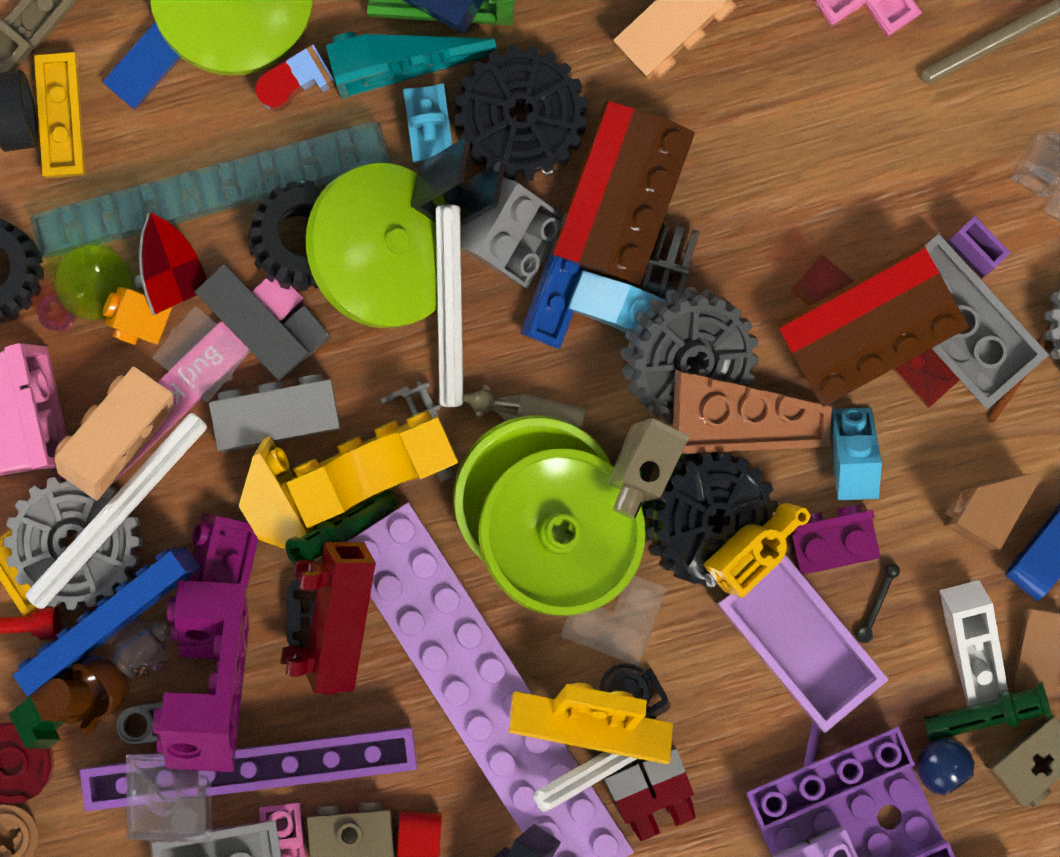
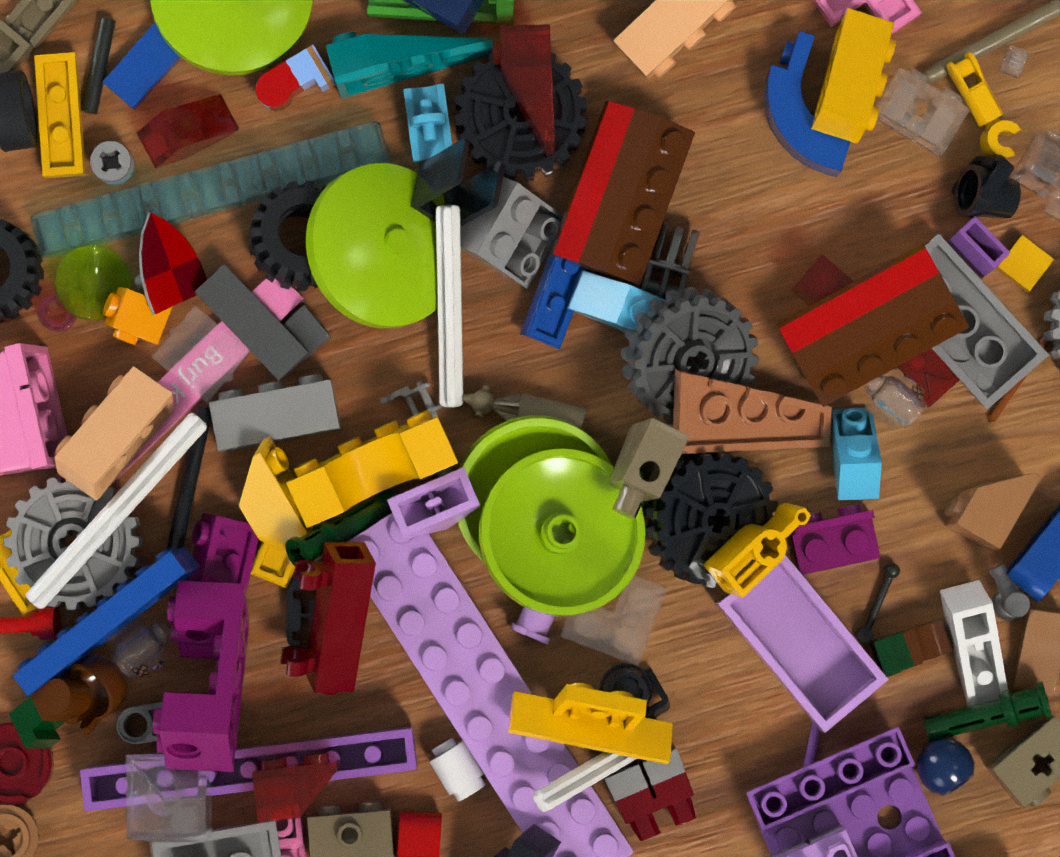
(98, 66): none -> pearl dark grey piece
(118, 168): none -> light grey wheel
(186, 130): none -> clear red slope
(188, 485): none -> black bar
(273, 565): none -> yellow tile
(289, 790): none -> clear red slope
(434, 504): none -> lavender slope
(457, 769): none -> white brick
(527, 71): none -> clear red slope
(533, 625): none -> lavender brick
(792, 119): none -> blue arch
(854, 76): none -> yellow brick
(895, 399): none -> clear head
(899, 110): none -> clear brick
(910, 647): none -> leg
(982, 106): none -> yellow piece
(987, 189): none -> black piece
(1007, 601): none -> flat silver piece
(1013, 61): none -> clear piece
(1025, 263): none -> yellow tile

